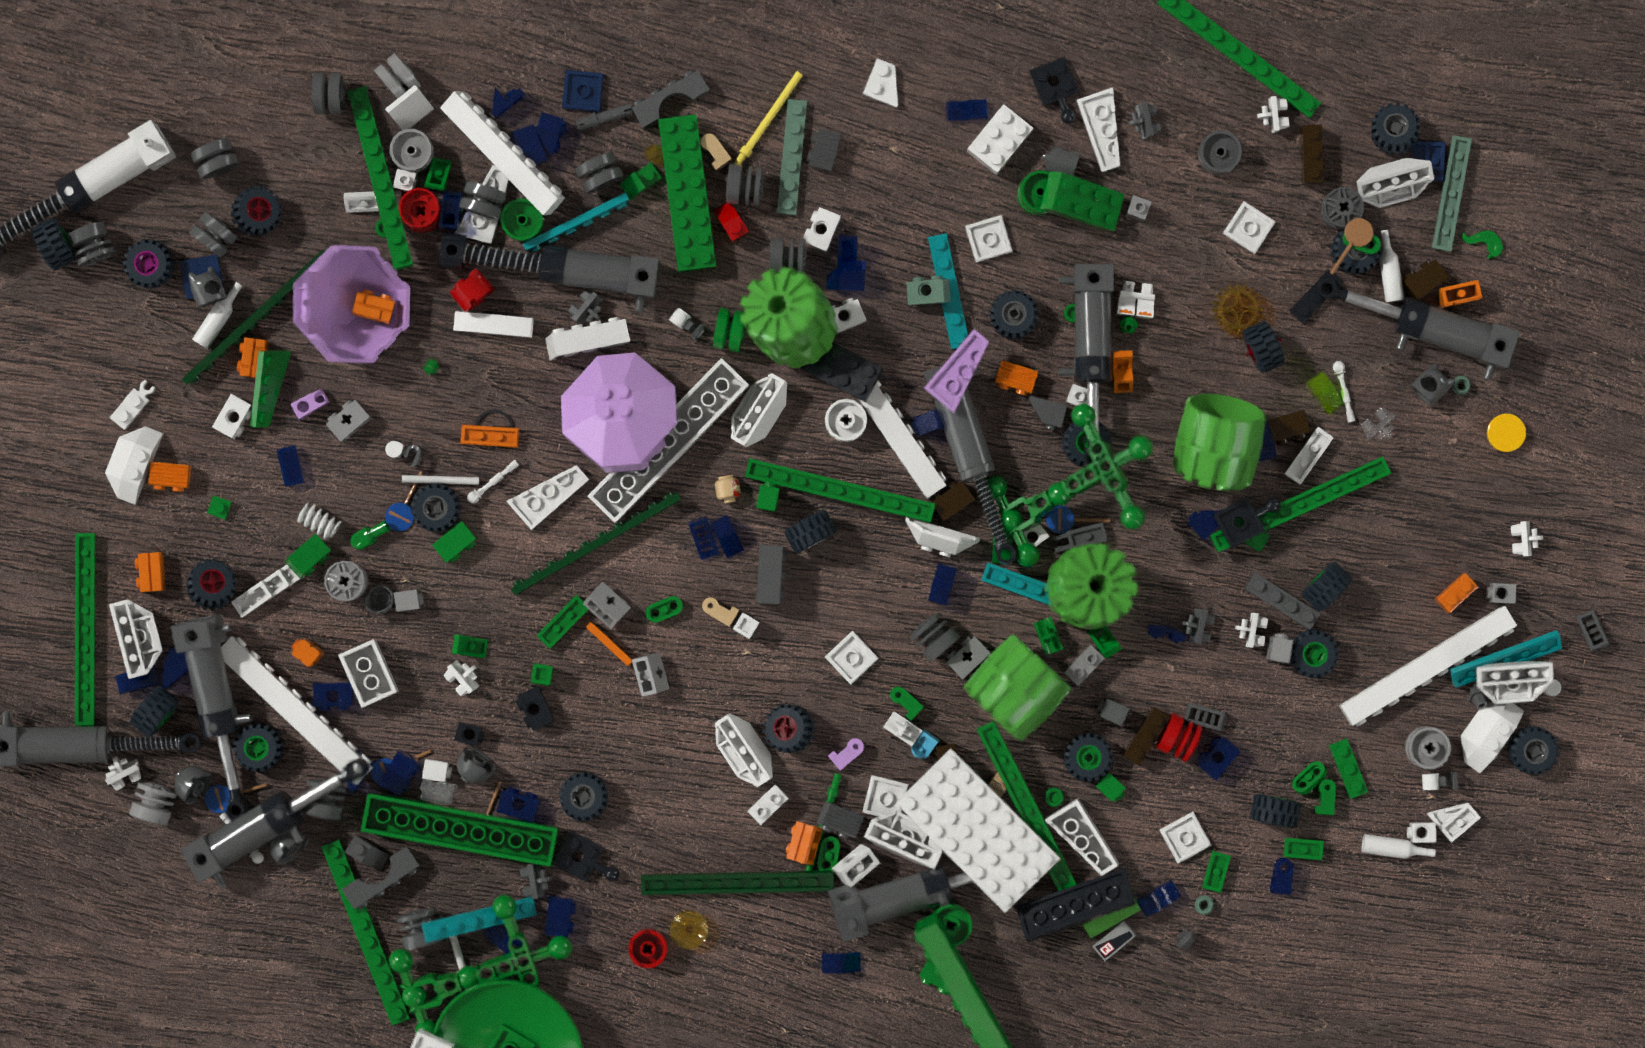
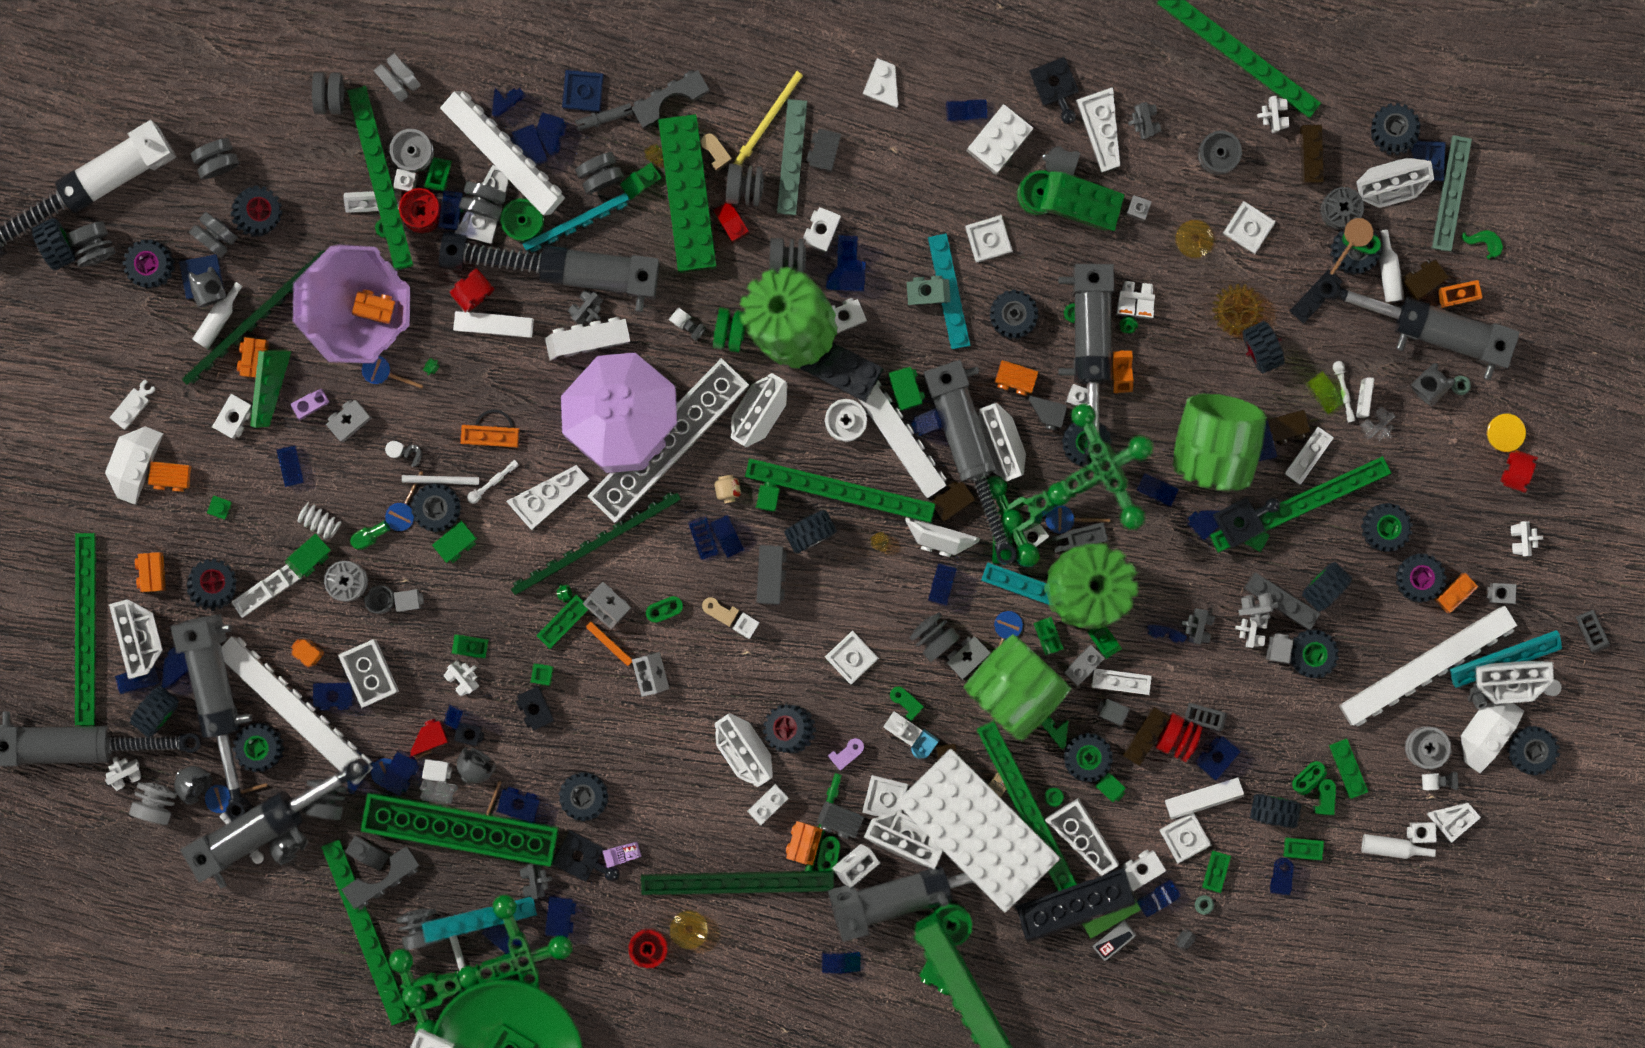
(380, 371): none -> blue piece
(409, 108): white tile -> none
(429, 737): none -> red slope
(453, 716): none -> clear blue slope
(564, 593): none -> green plate
(621, 854): none -> lavender leg
(880, 541): none -> clear yellow plate
(905, 388): none -> green container
(956, 373): lavender wing -> none
(1003, 441): none -> white wedge
(1007, 624): none -> blue piece
(1059, 734): none -> green slope
(1121, 681): none -> white plate
(1154, 869): none -> white brick
(1157, 489): none -> clear blue slope
(1187, 245): none -> clear yellow dish
(1204, 798): none -> white tile
(1266, 605): none -> light grey hips
(1364, 397): none -> white tile
(1386, 527): none -> black wheel
(1420, 578): none -> black wheel
(1519, 471): none -> red brick

